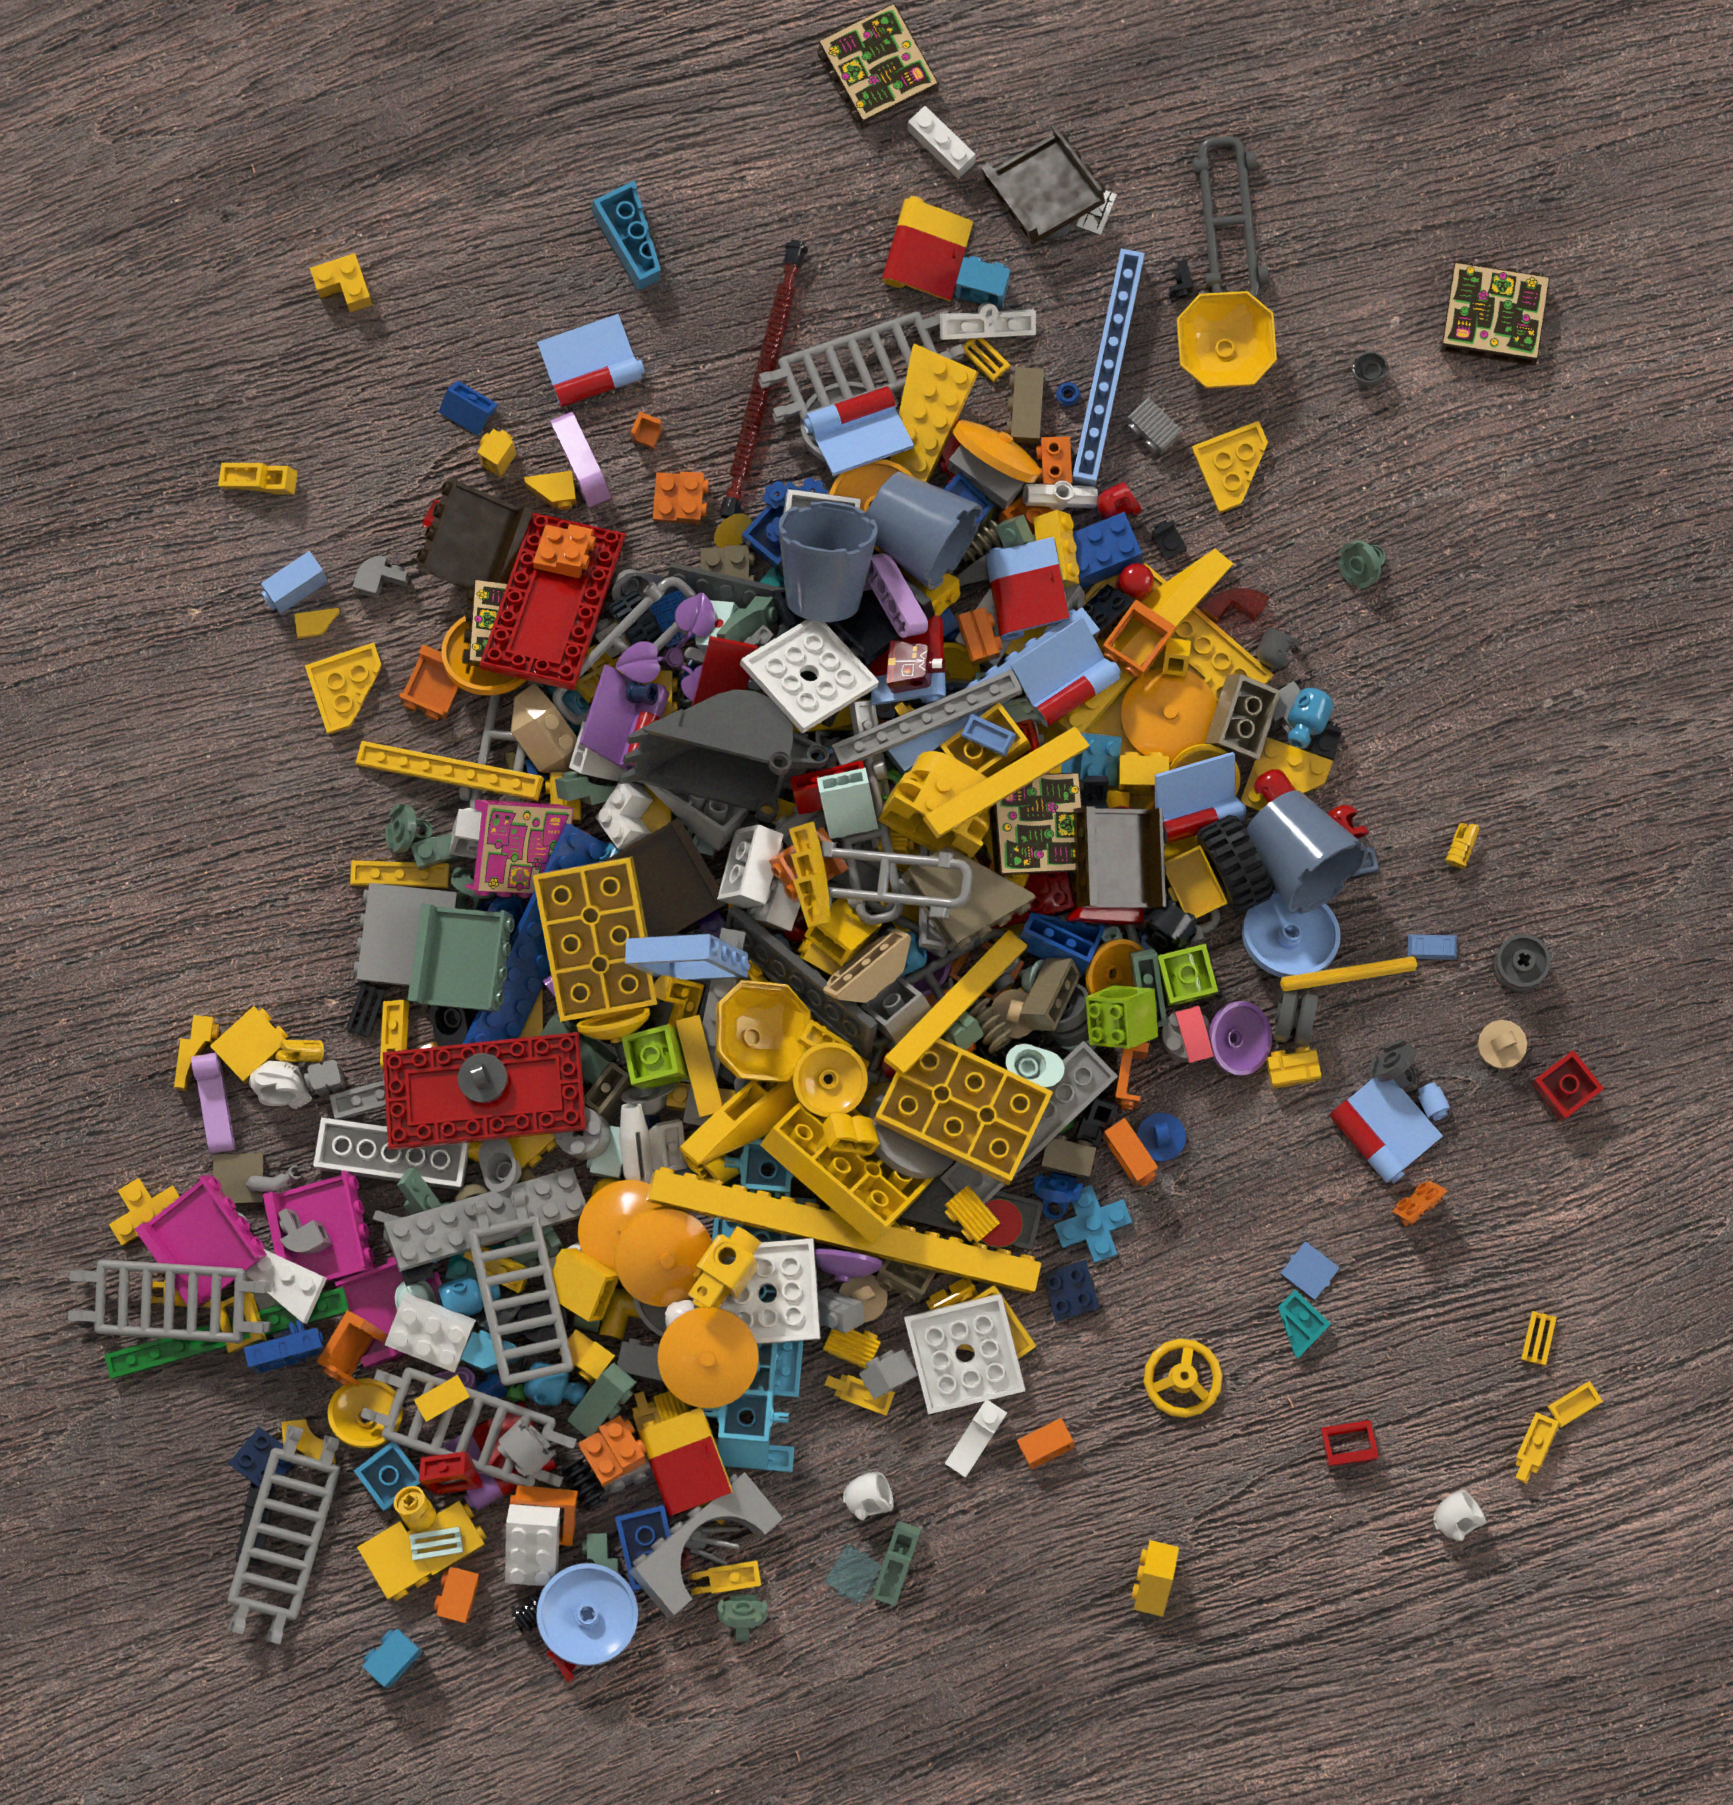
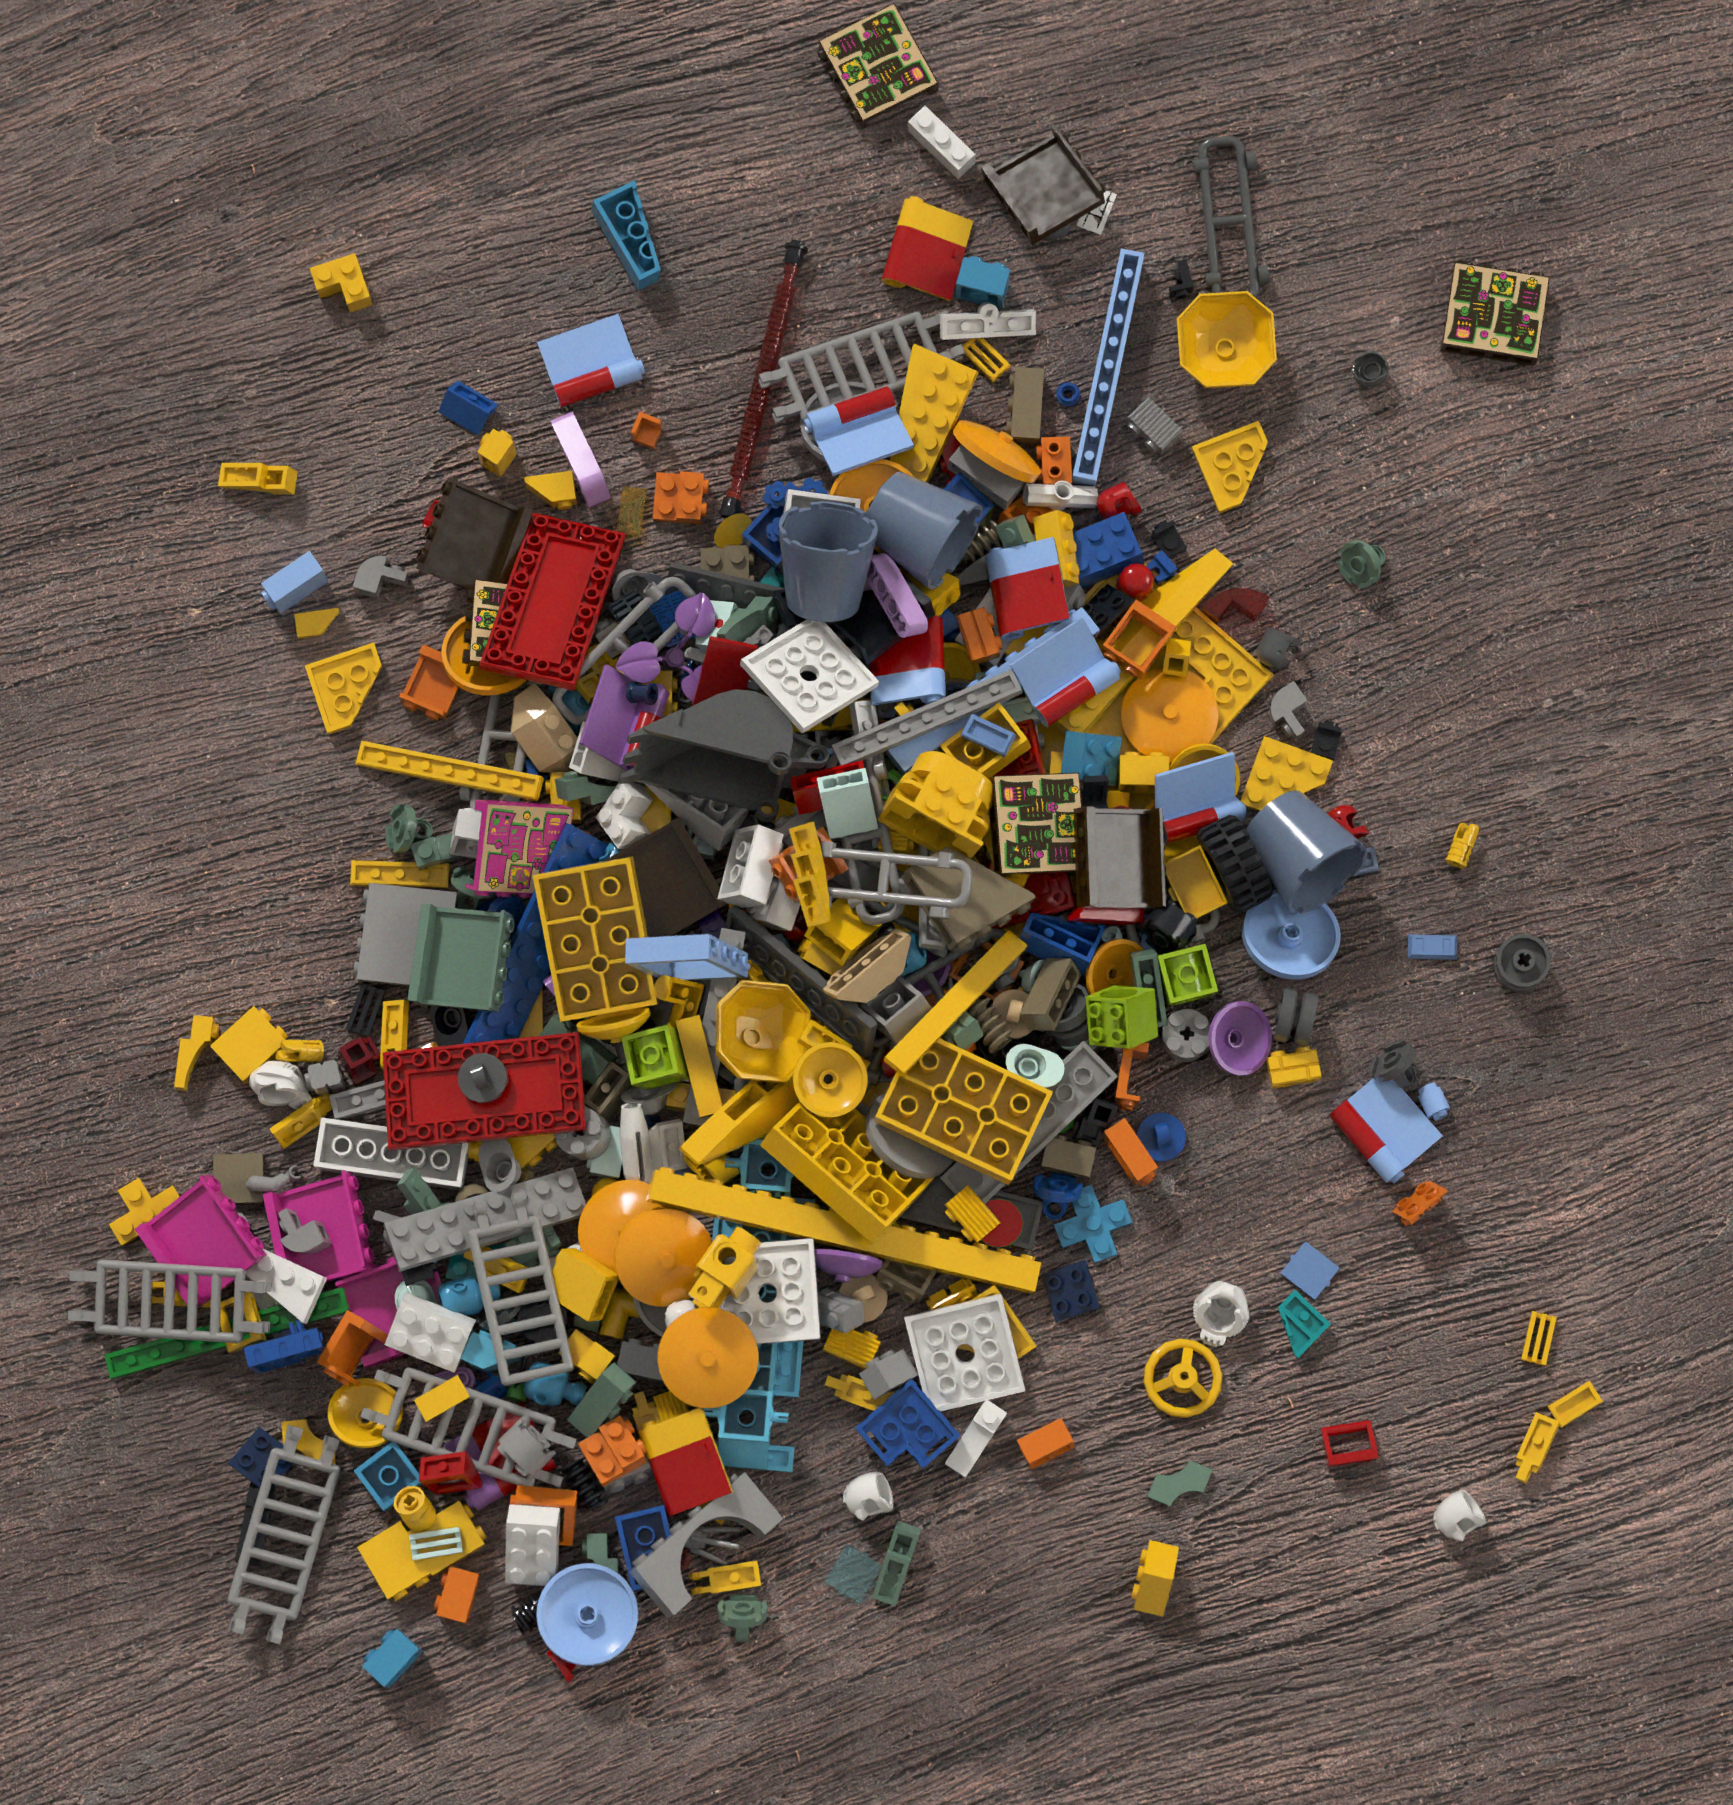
(214, 1102): lavender beam -> none
(301, 1120): none -> yellow hinge
(359, 1058): none -> dark red brick
(564, 550): orange plate -> none
(632, 511): none -> clear yellow tile
(850, 1134): yellow brick -> none
(907, 1424): none -> blue piece
(911, 666): torso -> none
(1005, 782): yellow tile -> none
(1164, 567): none -> blue tile
(1169, 1487): none -> sand green tile
(1194, 1034): coral slope -> none
(1220, 1312): none -> white helmet
(1243, 716): dark tan brick -> none
(1273, 784): red helmet -> none
(1308, 716): dark azure piece -> none
(1348, 973): yellow axle -> none
(1502, 1044): tan tile -> none
(1567, 1086): red brick -> none

